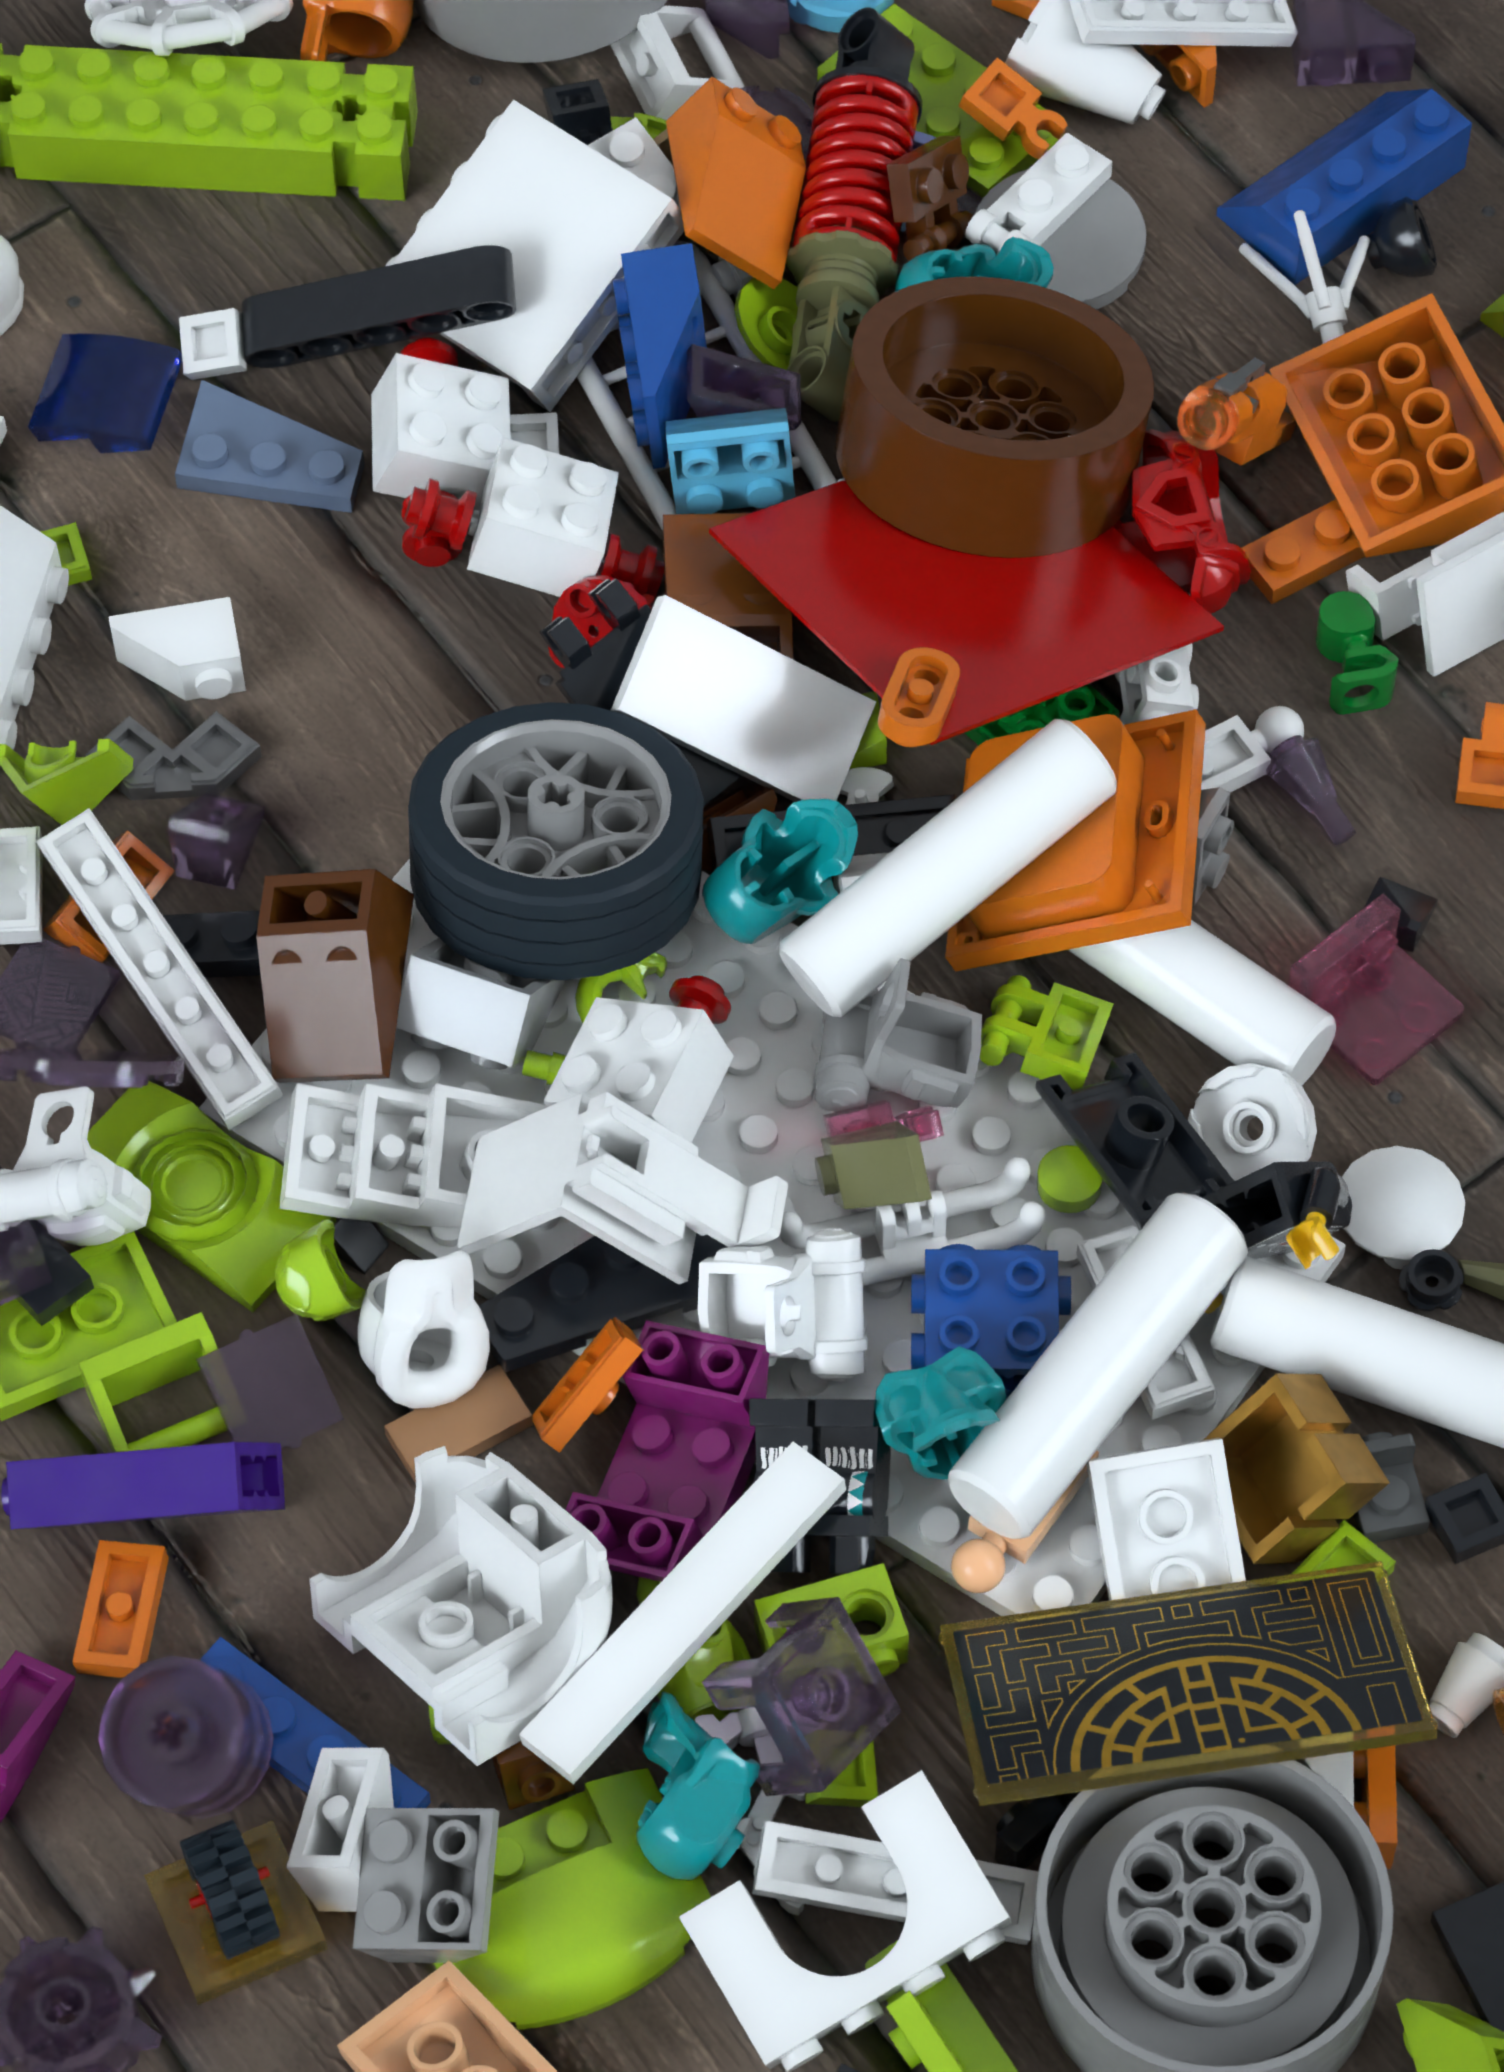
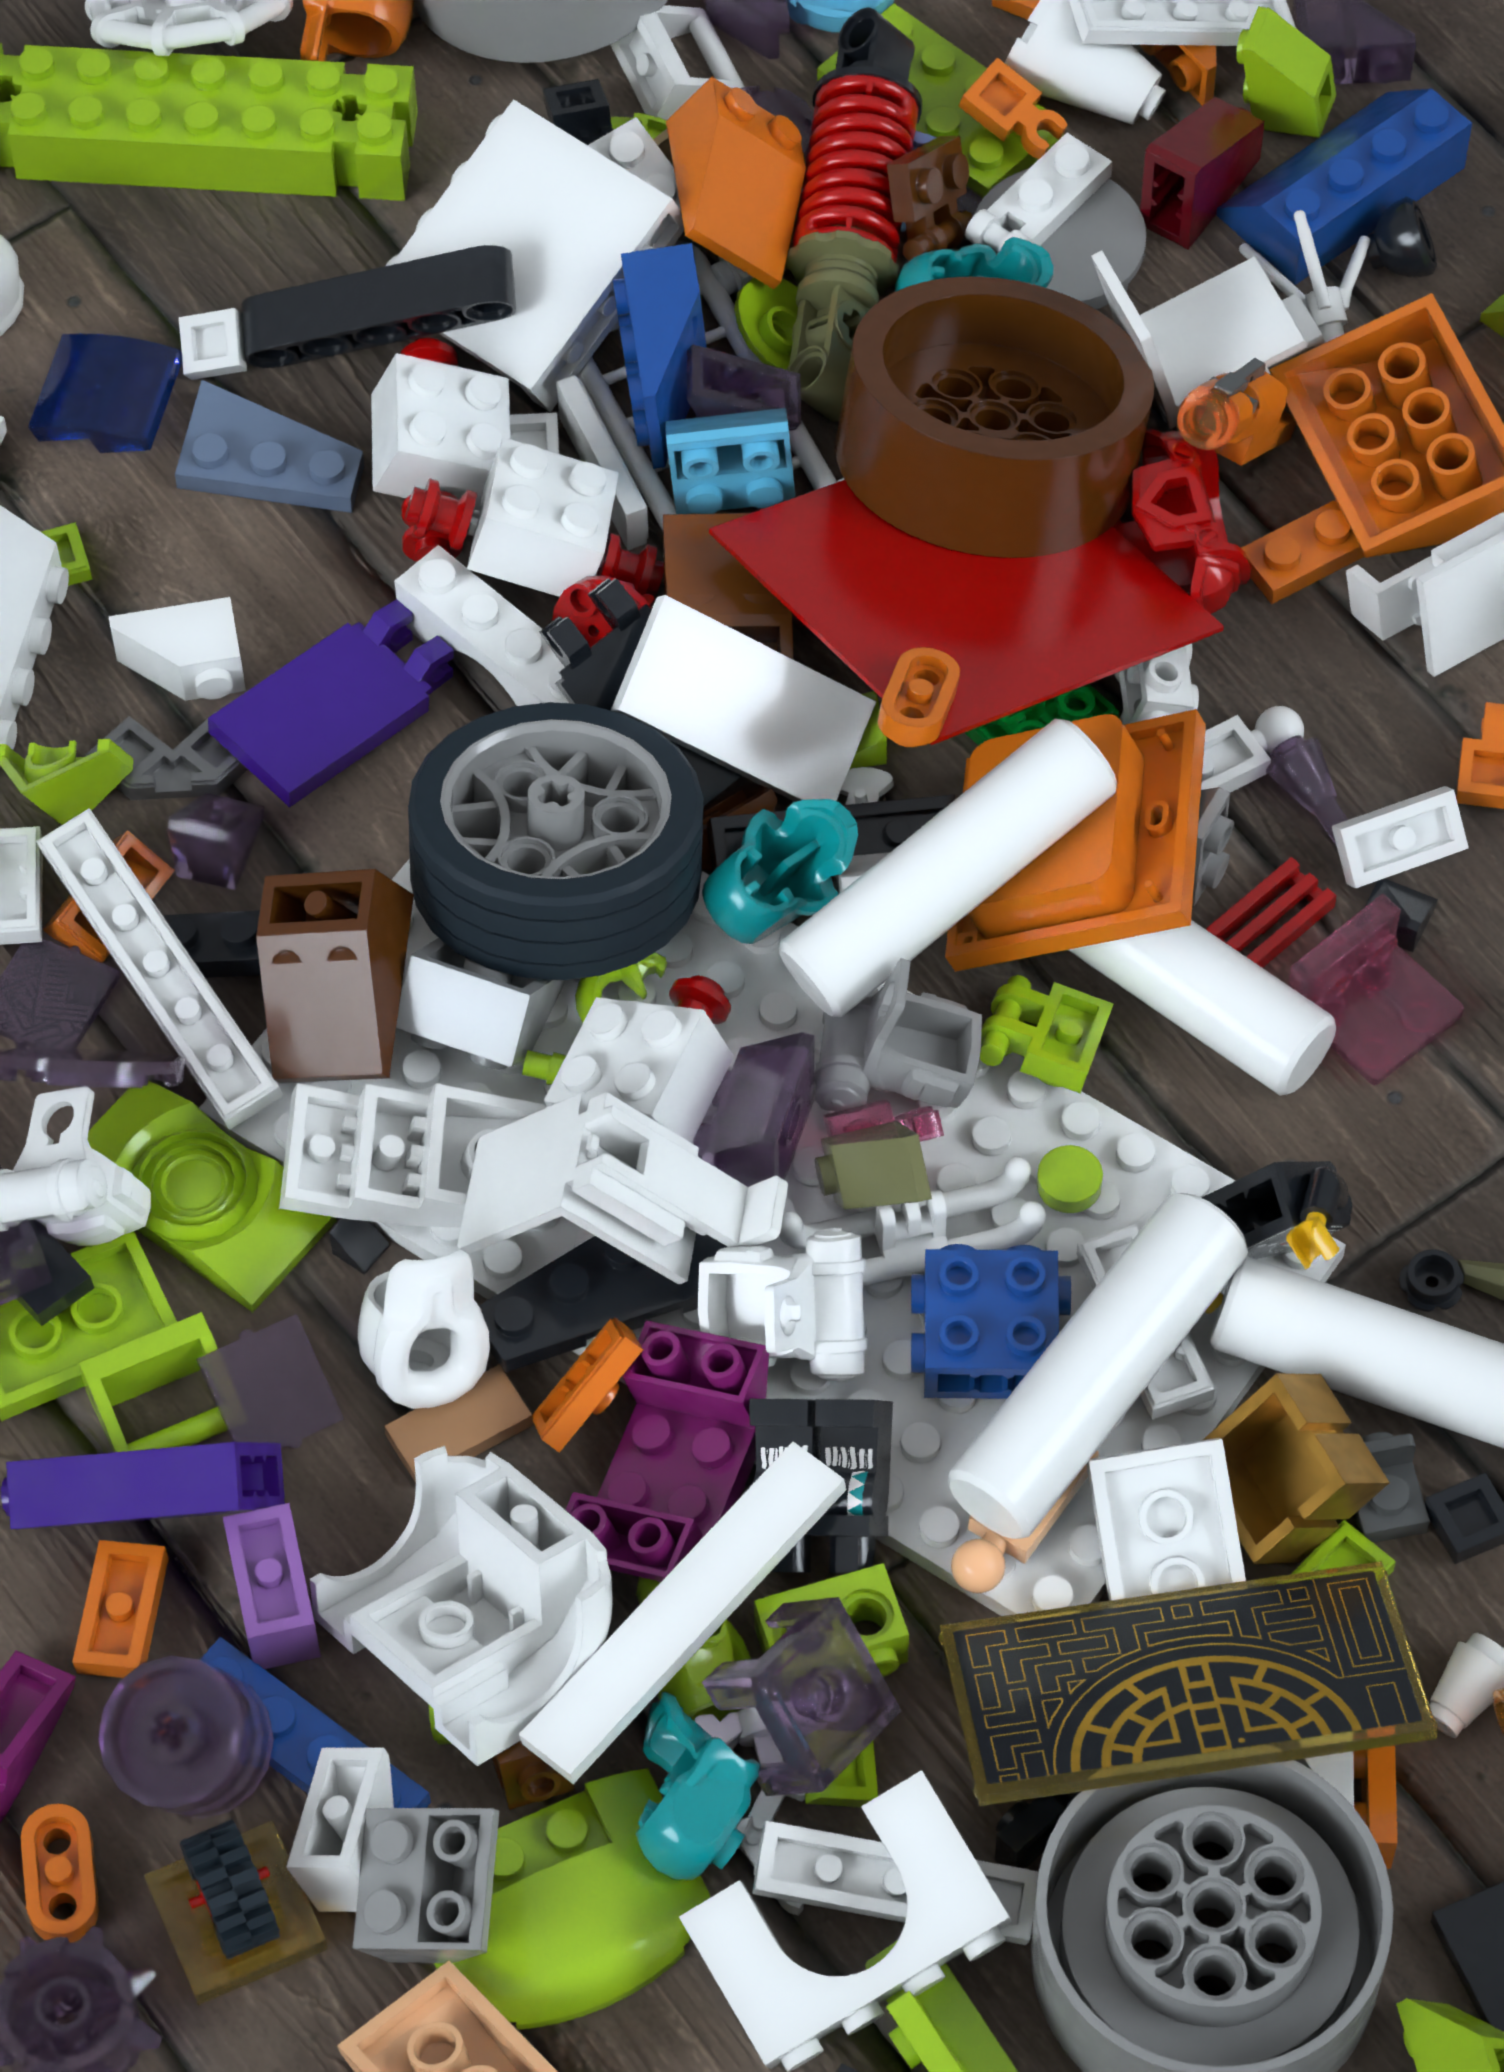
(59, 1877): none -> orange plate
(271, 1586): none -> medium lavender panel
(312, 1277): lime piece -> none
(332, 704): none -> dark purple tile
(481, 624): none -> white arch
(597, 447): none -> white tile
(761, 1110): none -> clear purple slope
(938, 1409): teal head -> none
(1135, 1137): black piece -> none
(1198, 169): none -> dark red slope
(1211, 329): none -> white piece
(1250, 1091): white plate -> none
(1286, 76): none -> lime slope
(1302, 887): none -> red tile
(1347, 637): green leg -> none
(1400, 837): none -> white plate
(1402, 1203): white dish -> none

